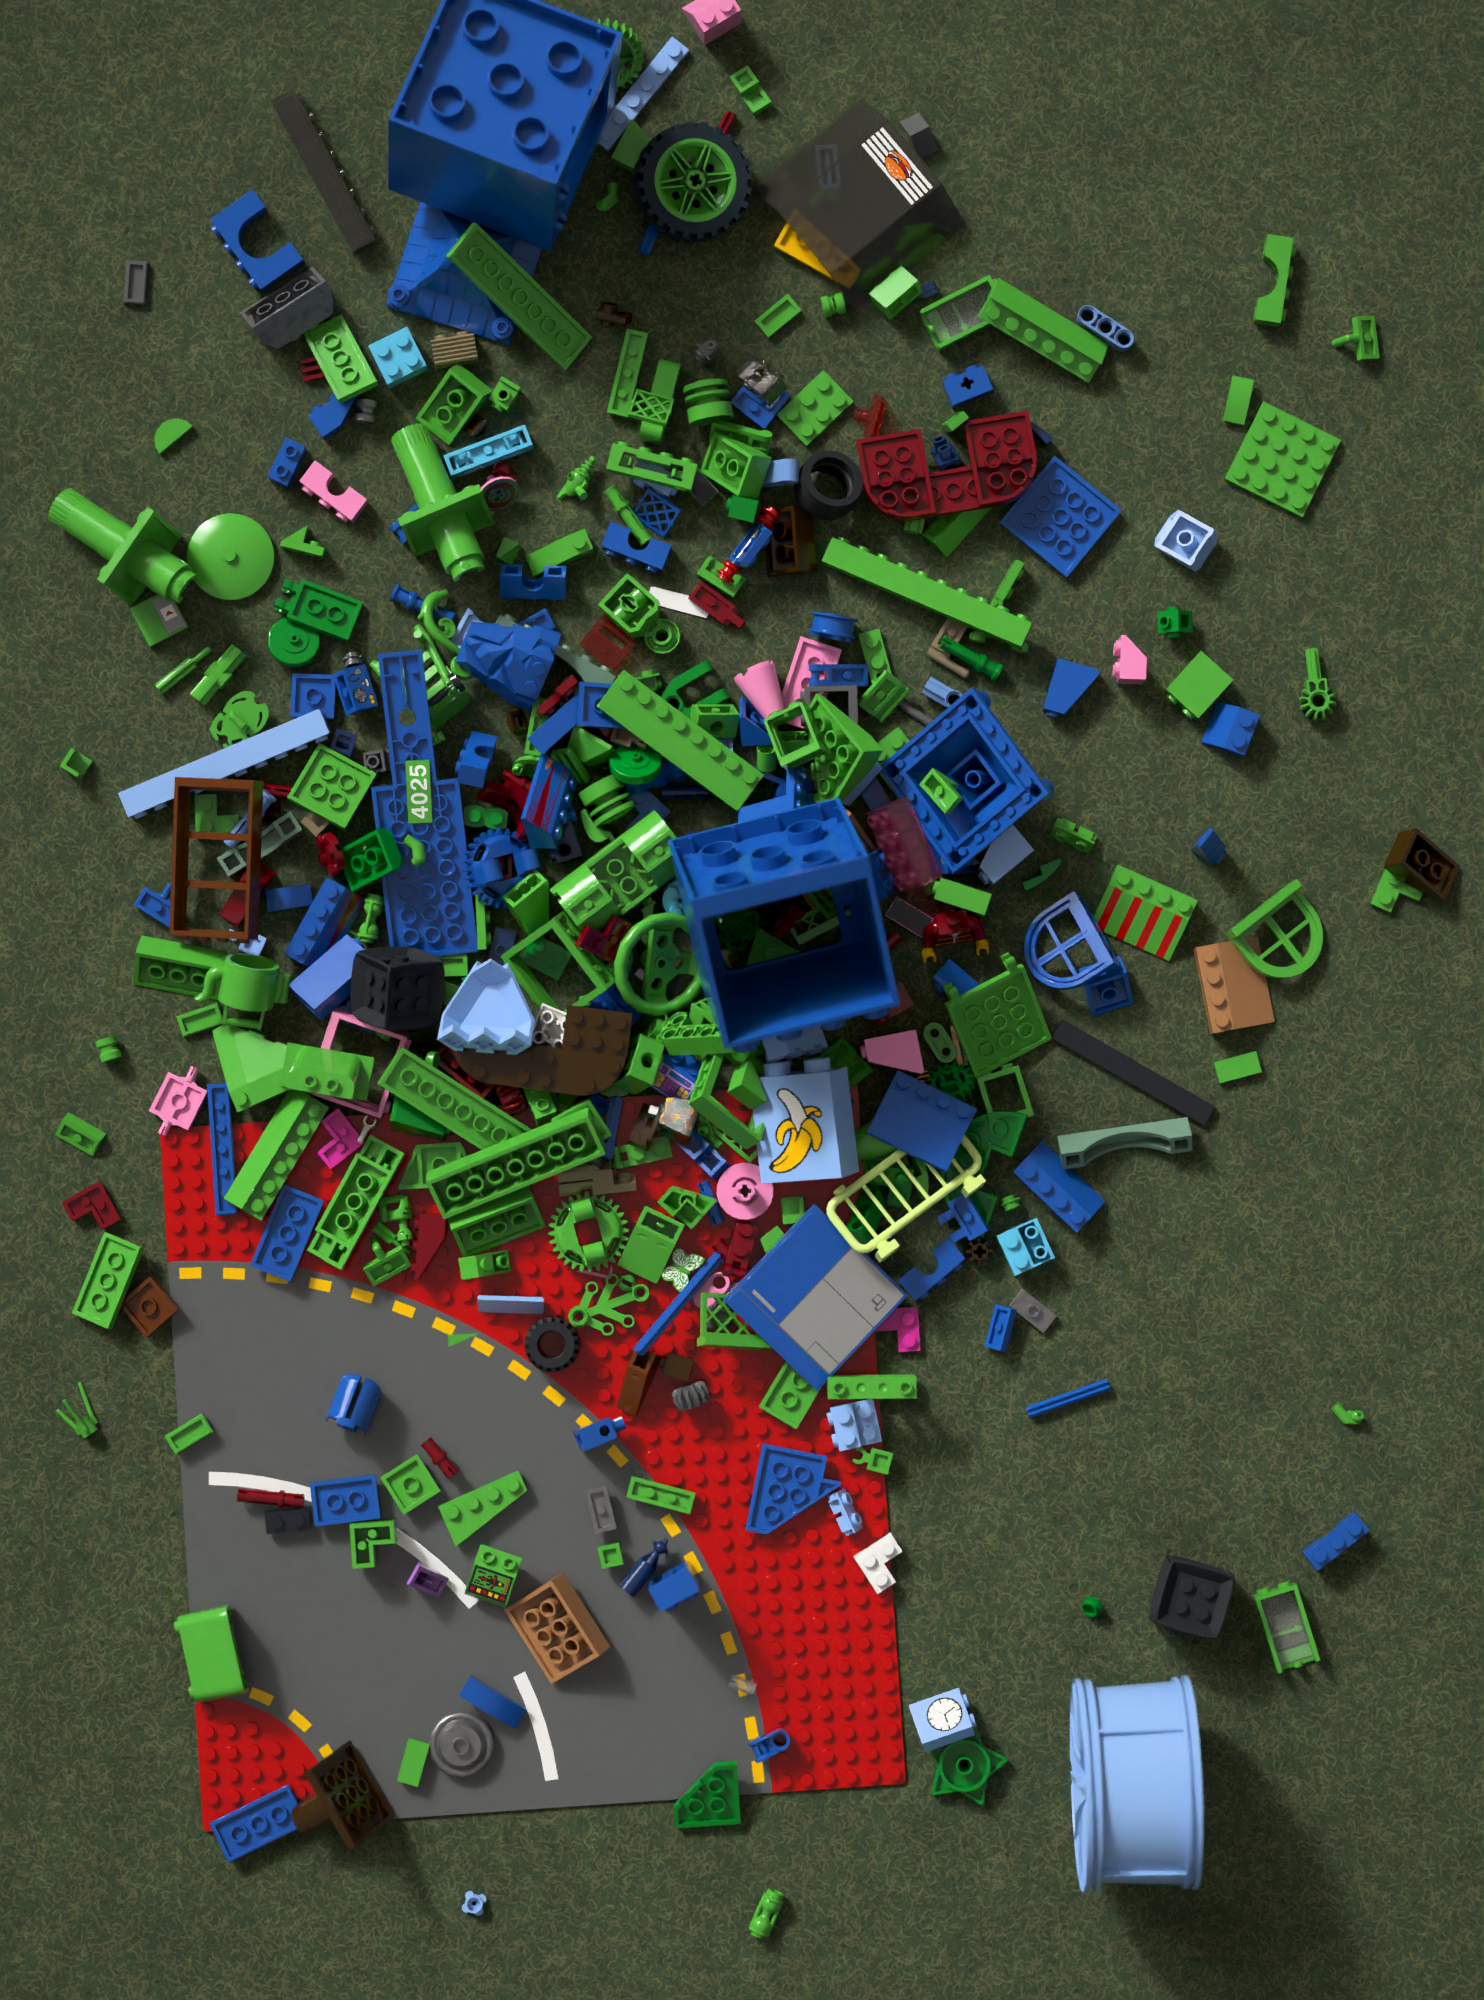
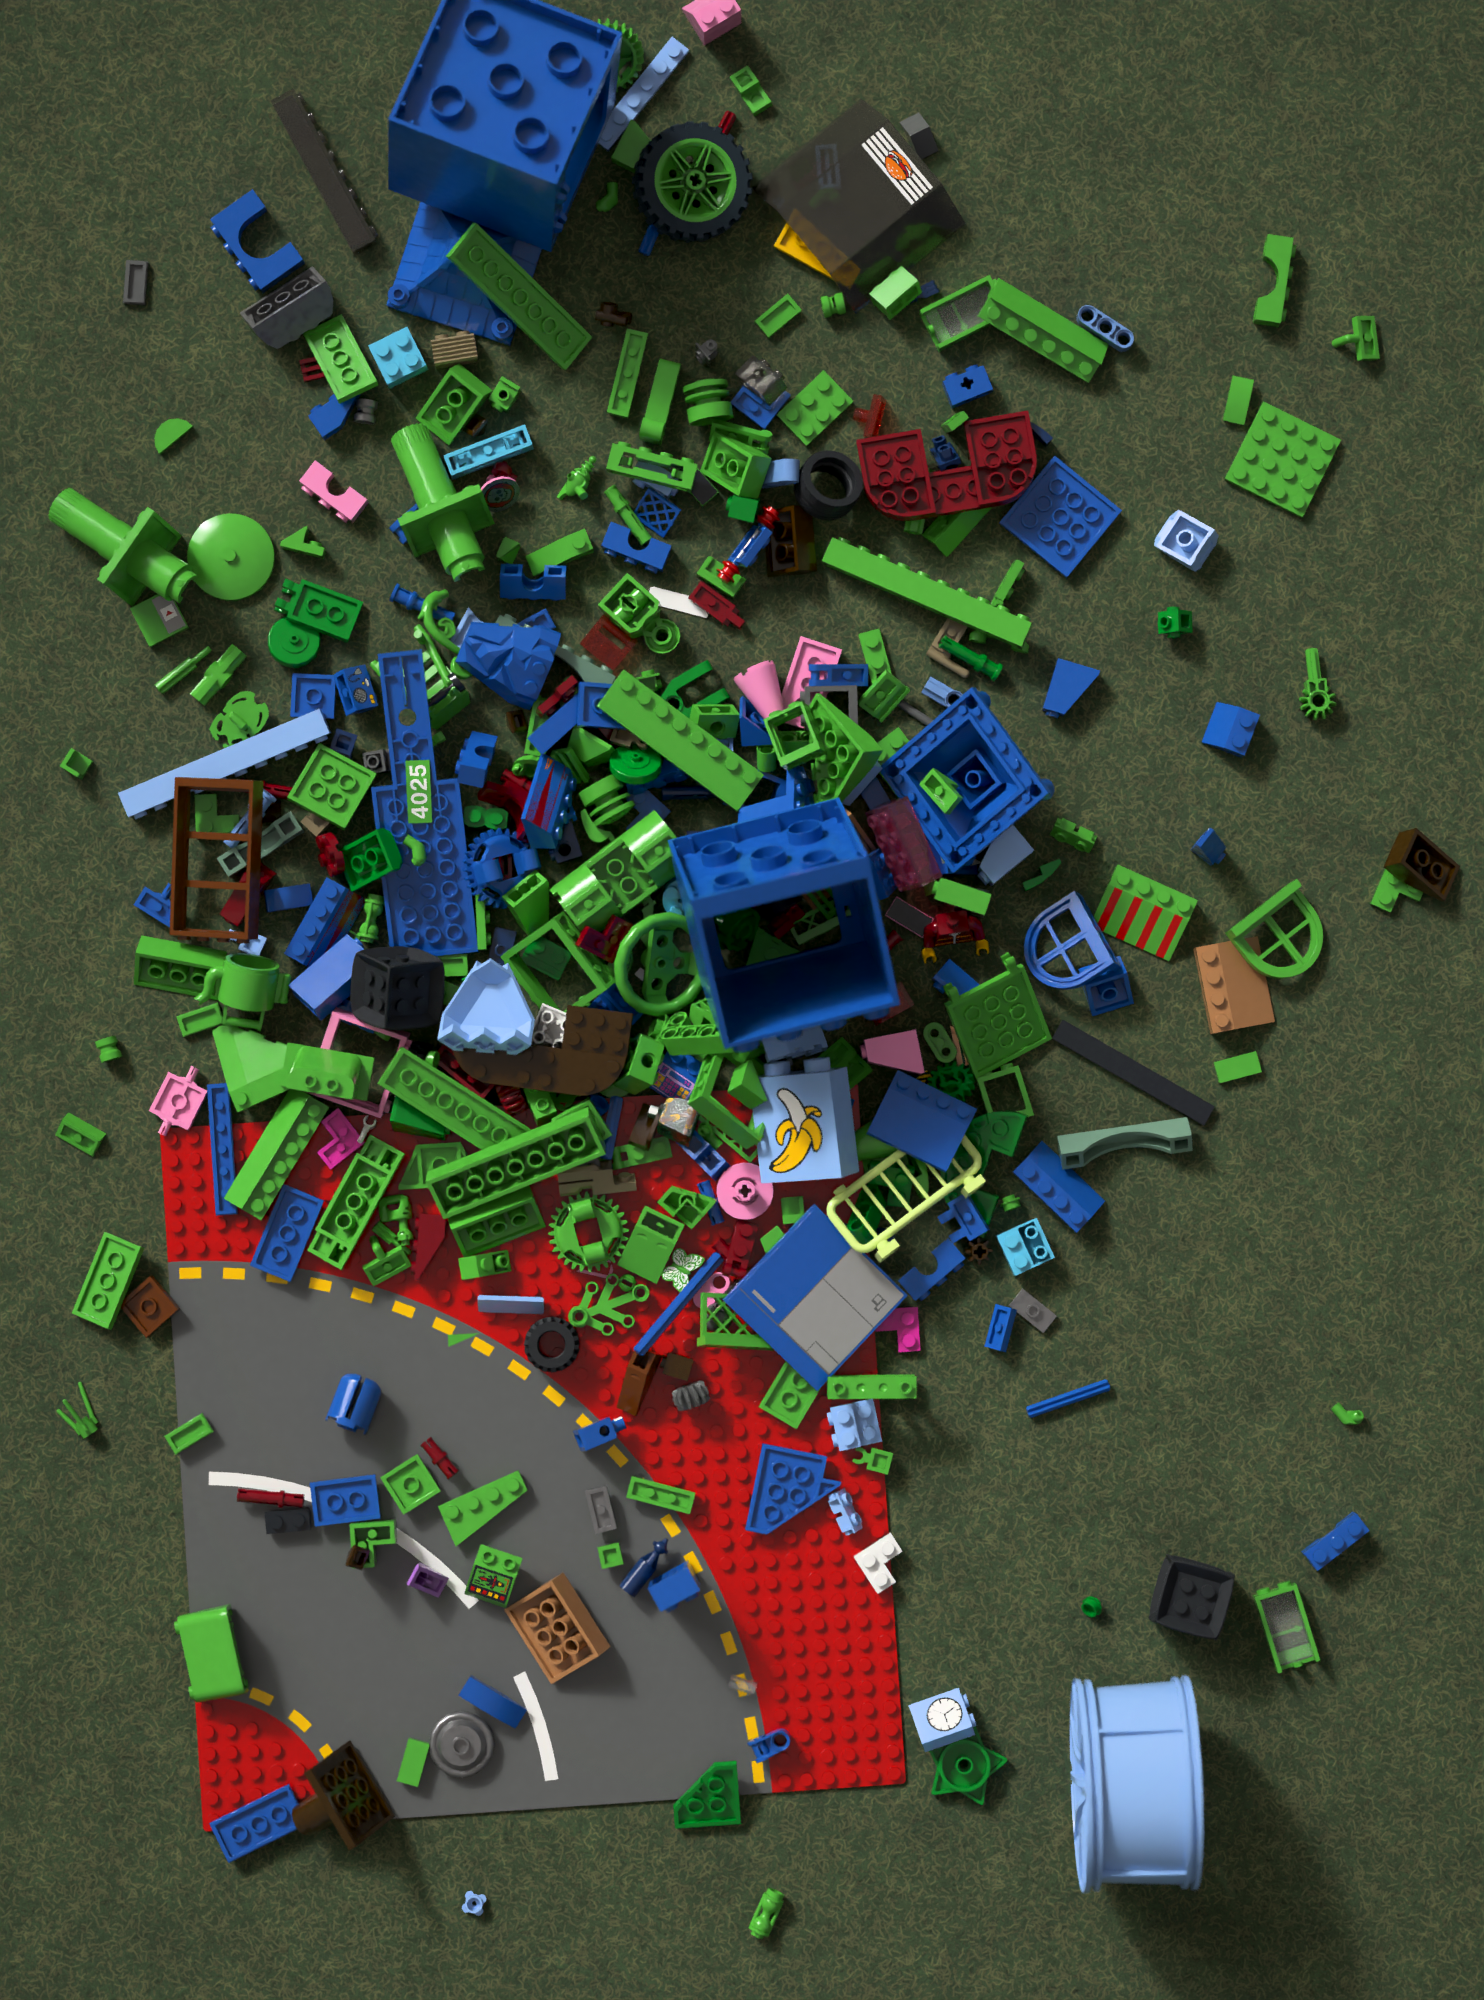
(96, 1200): dark red plate -> none
(287, 463): blue brick -> none
(352, 659): dark grey plate -> none
(357, 1557): none -> dark brown slope
(644, 417): bright green window -> none
(832, 626): blue wheel -> none
(1130, 662): bright pink slope -> none
(1197, 686): bright green brick -> none

